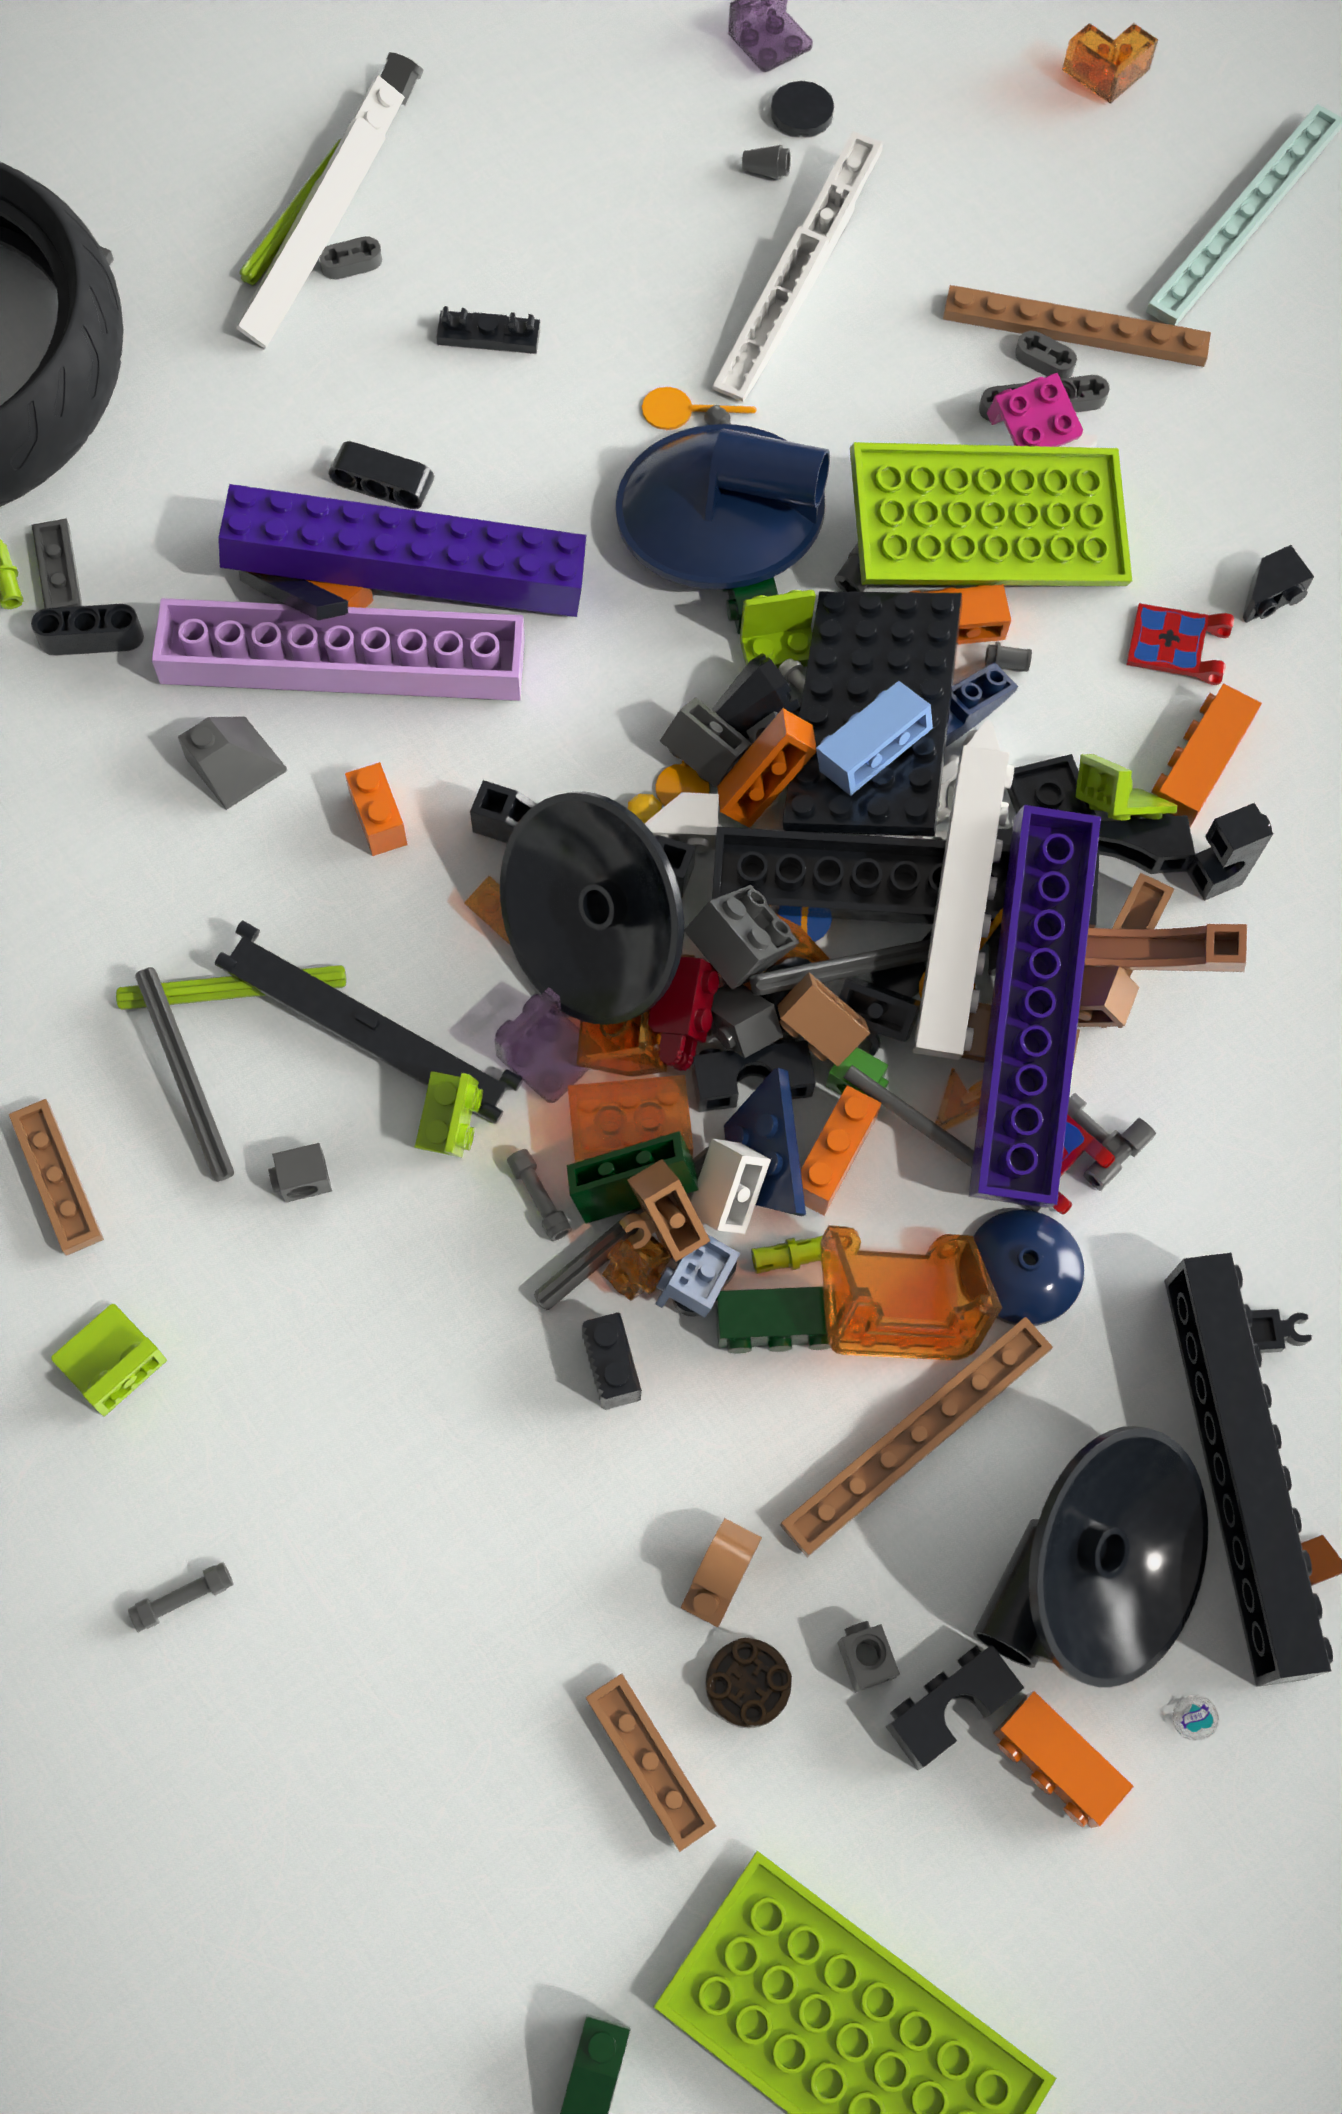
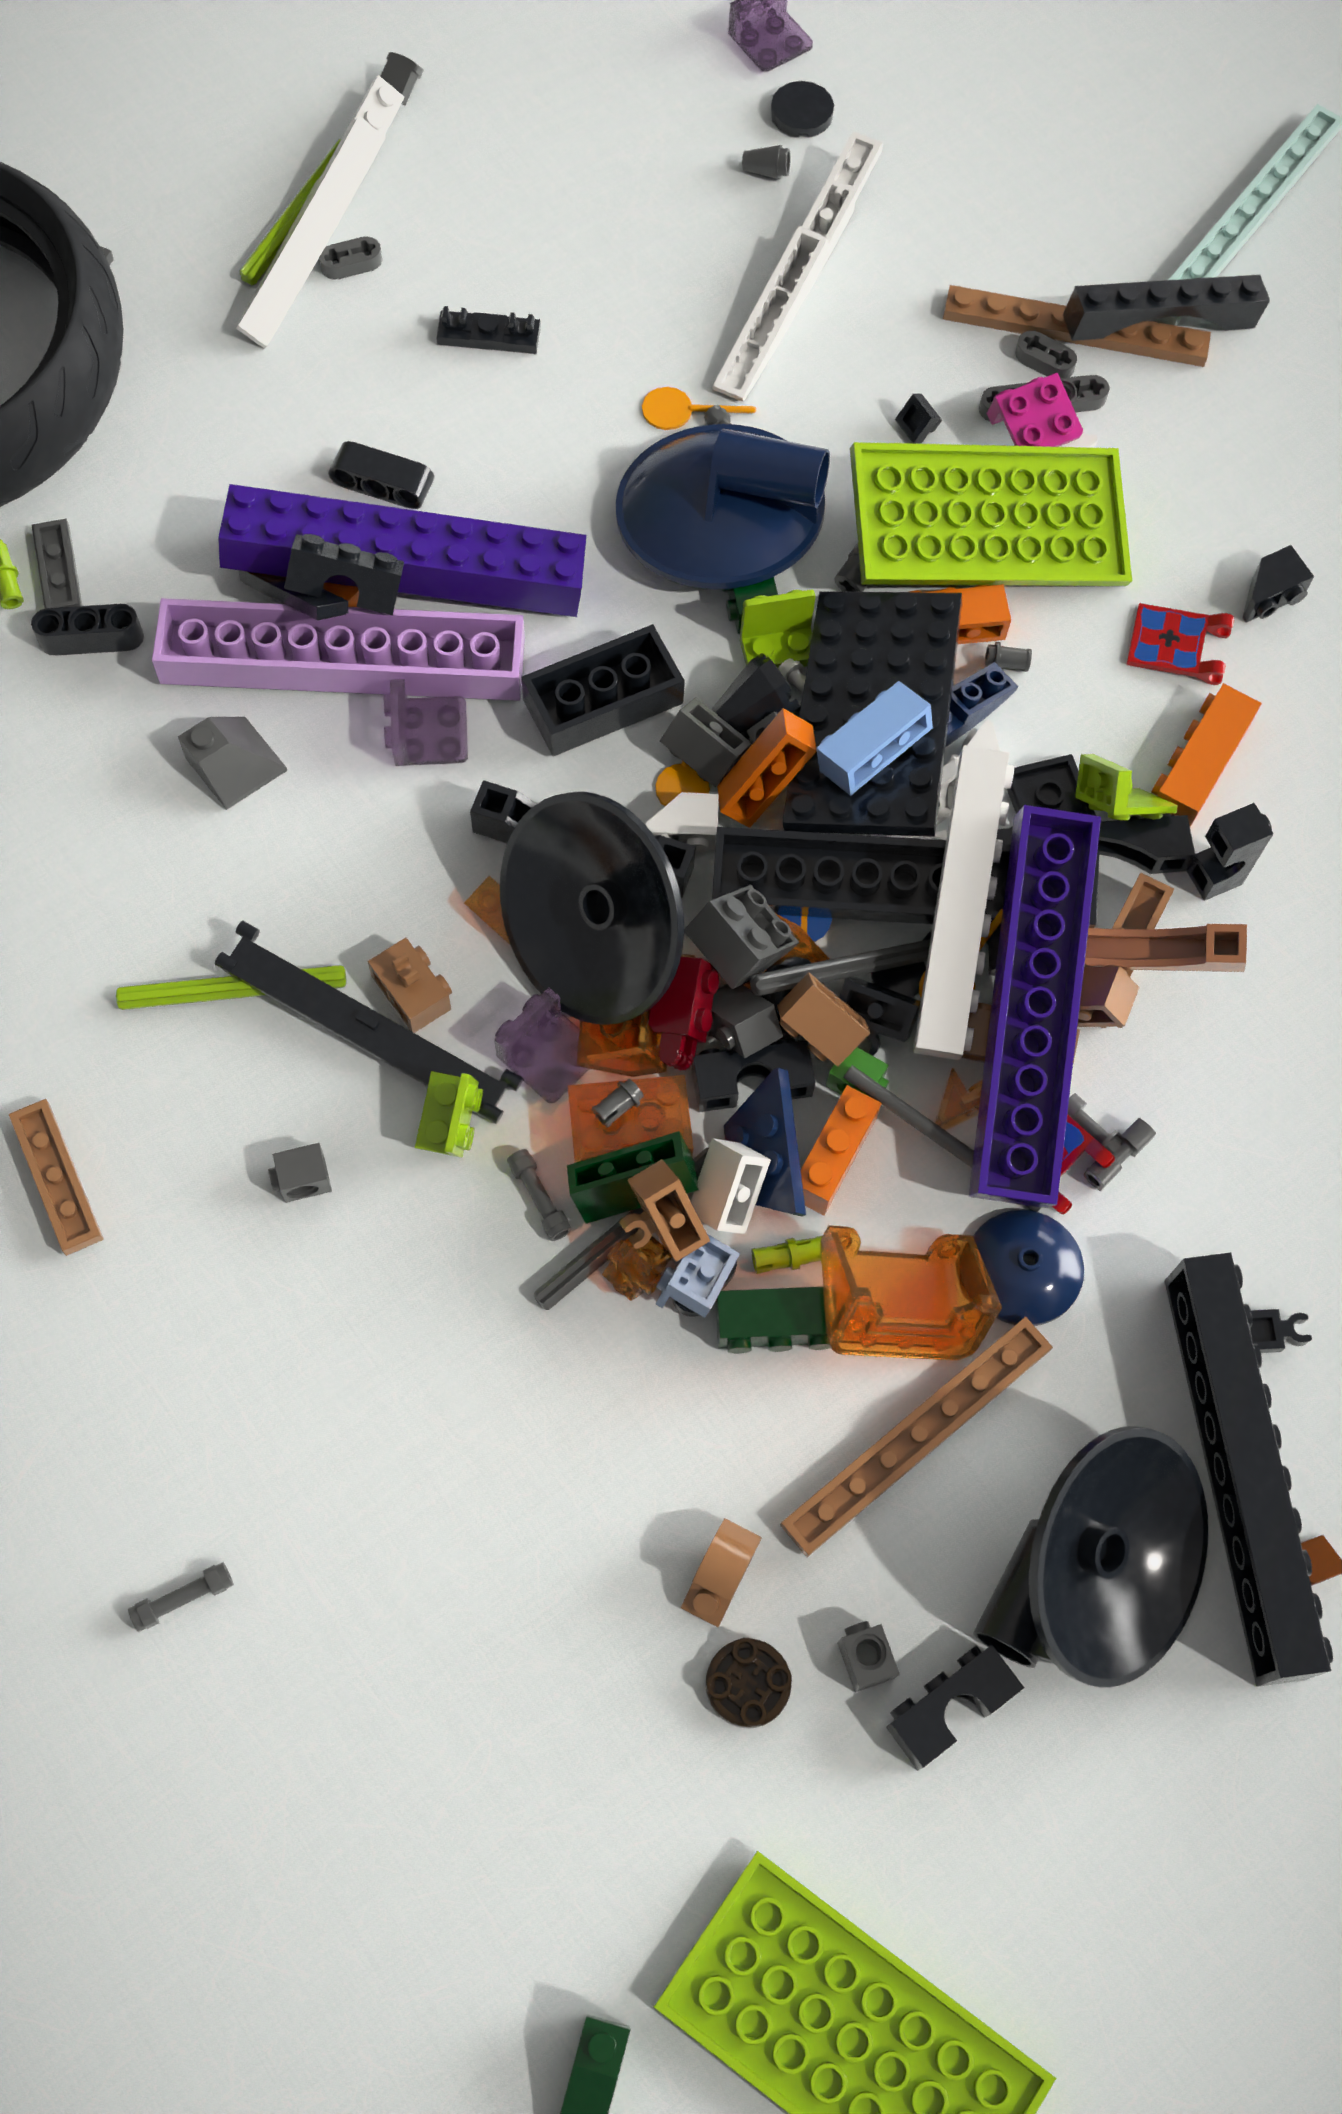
(108, 1359): lime bracket -> none
(184, 1074): dark grey axle -> none
(315, 561): none -> black arch
(376, 809): orange brick -> none
(410, 984): none -> medium nougat brick
(425, 728): none -> clear purple bracket
(603, 690): none -> black brick
(611, 1361): black brick -> none
(618, 1102): none -> dark grey pin
(644, 806): yellow tile -> none
(650, 1762): medium nougat plate -> none
(918, 418): none -> black tile
(1062, 1761): orange brick -> none
(1107, 308): none -> black arch
(1109, 64): clear orange brick -> none
(1195, 1717): clear tile -> none

